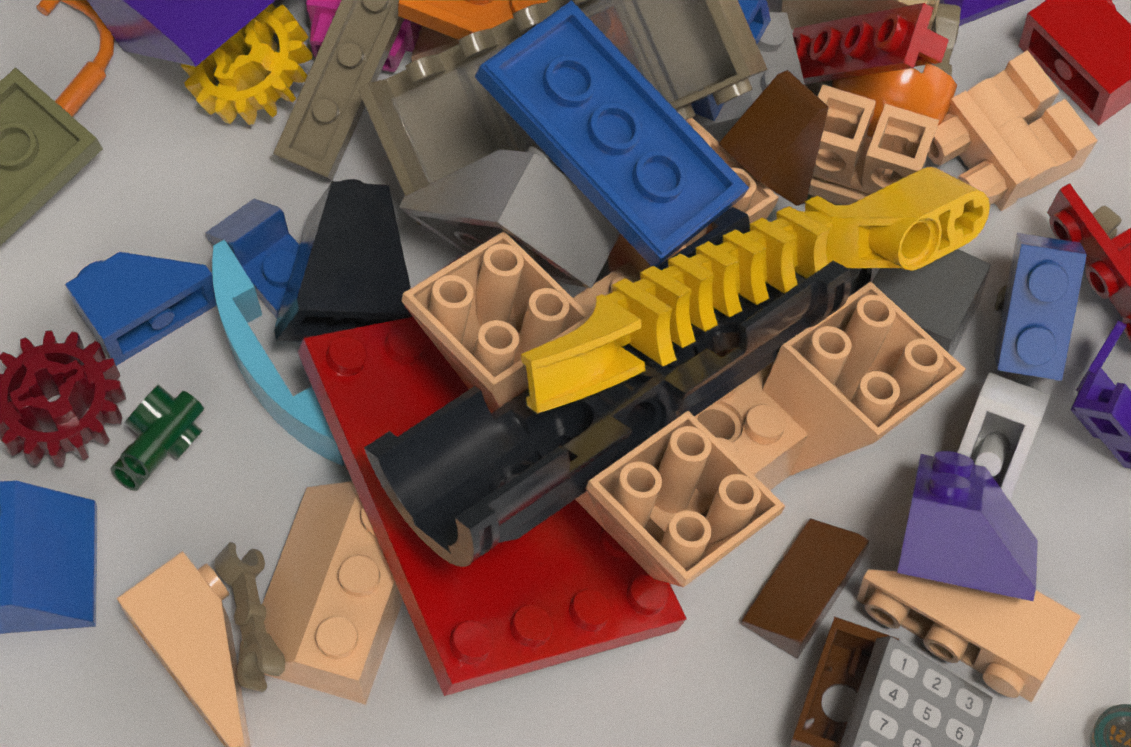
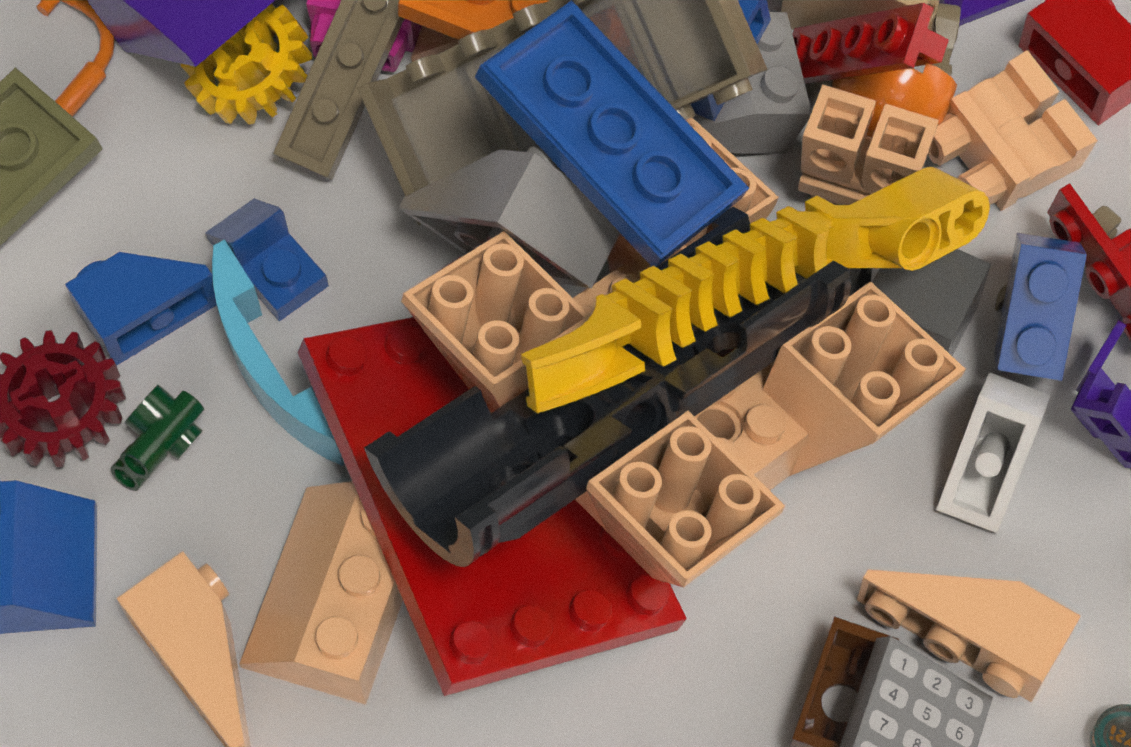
(257, 650): dark tan piece -> none
(346, 265): black slope -> none
(780, 137): reddish brown slope -> none
(805, 585): reddish brown slope -> none
(967, 530): slope -> none

